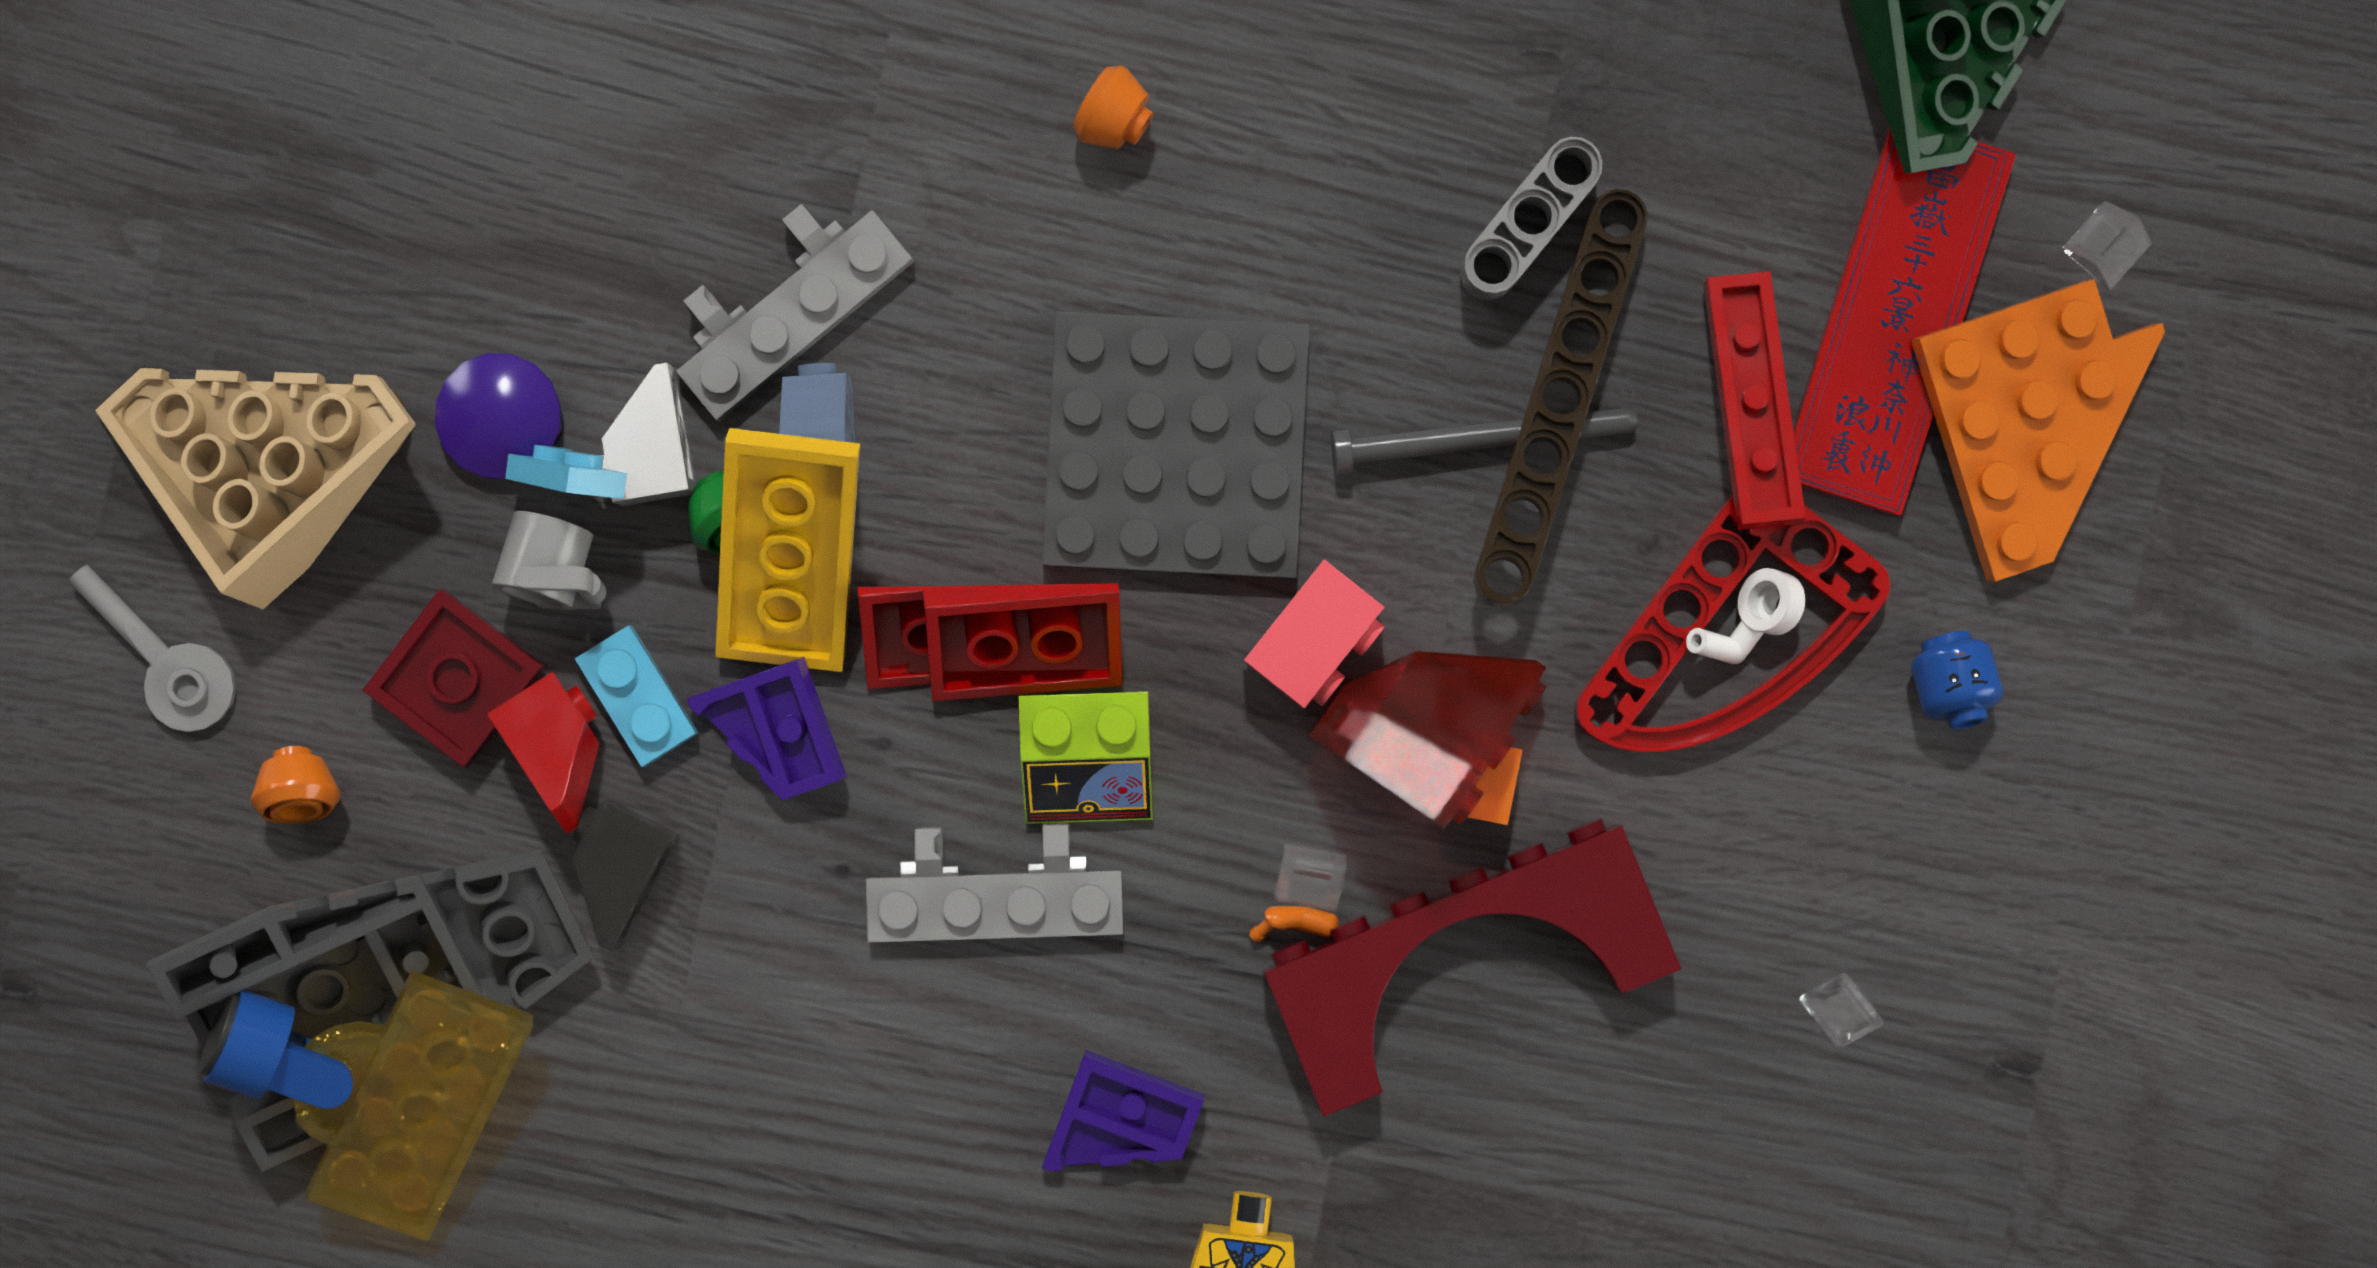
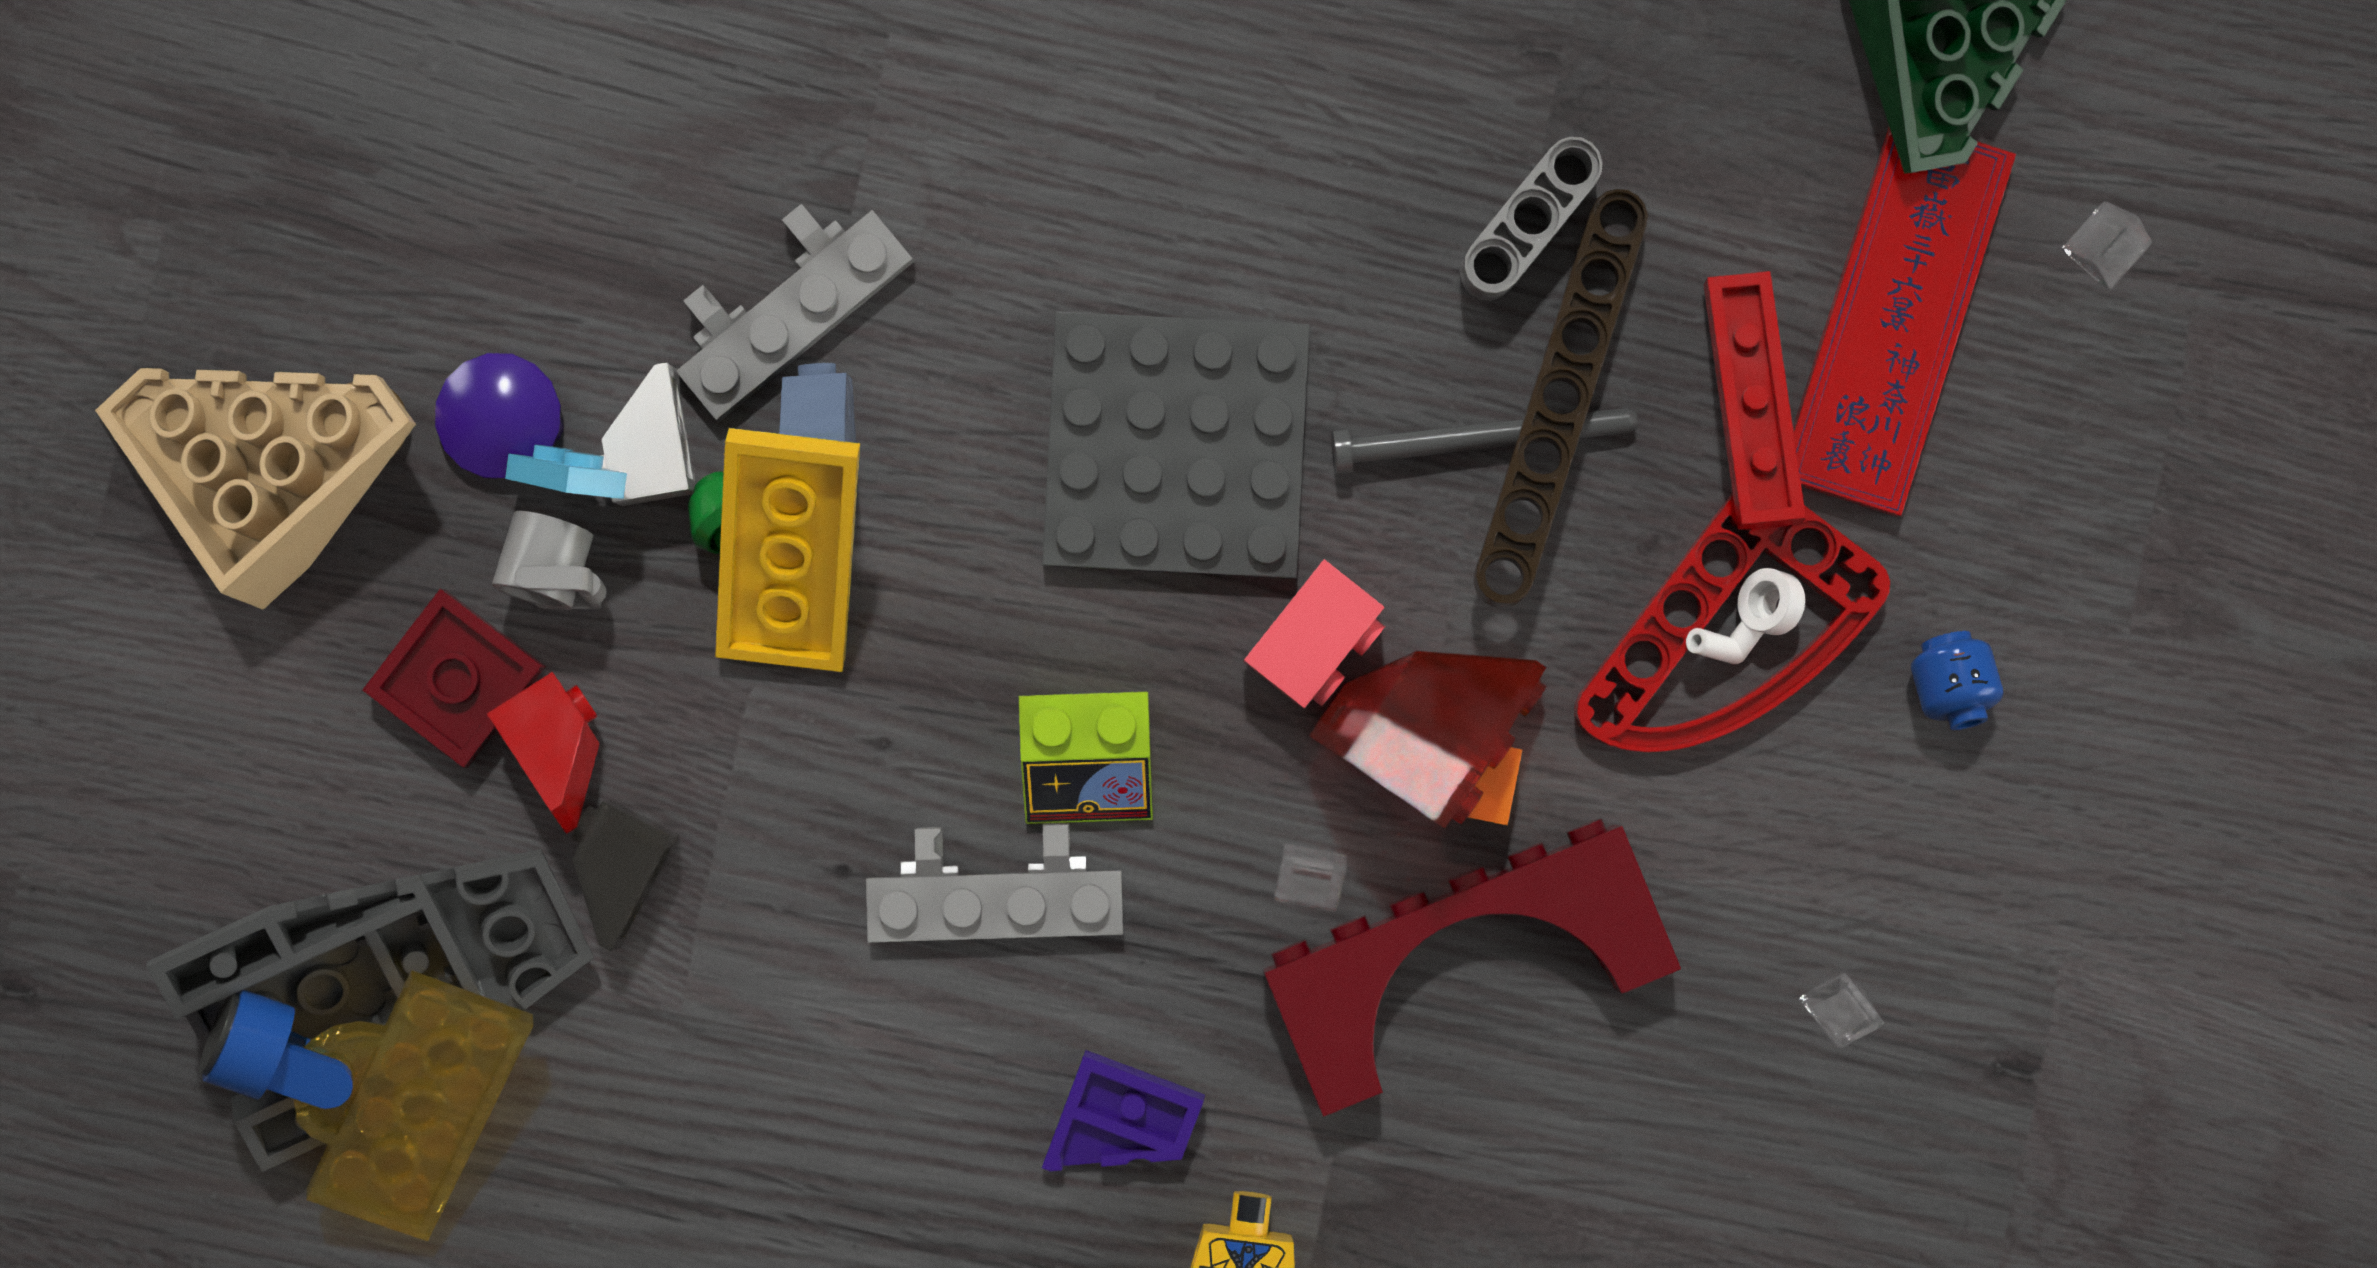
(185, 684): light grey piece -> none
(294, 787): orange cone -> none
(636, 696): medium azure plate -> none
(776, 727): dark purple wing -> none
(992, 638): red slope -> none
(1113, 110): orange cone -> none
(1297, 918): orange piece -> none
(2030, 414): orange wing -> none

